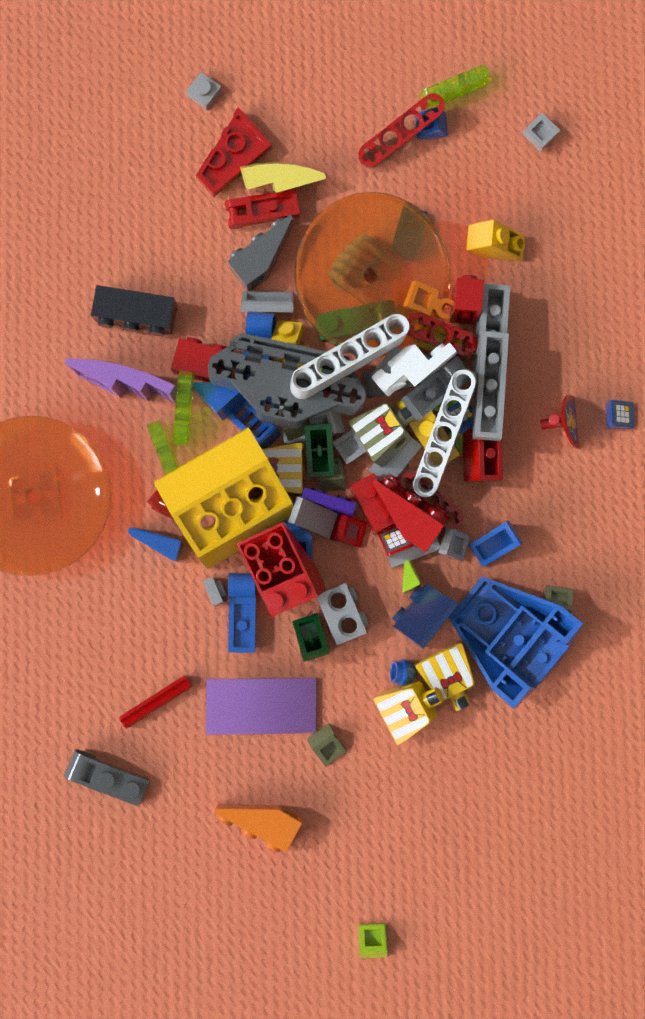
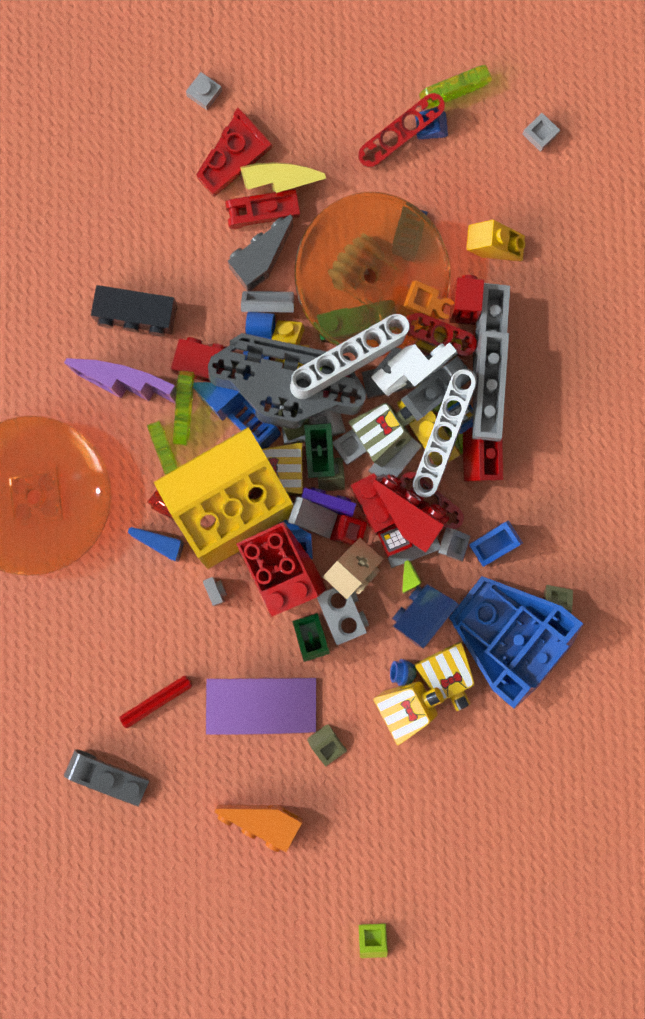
(242, 613): blue plate -> none
(354, 569): none -> tan brick
(567, 420): shield -> none
(619, 414): slope -> none

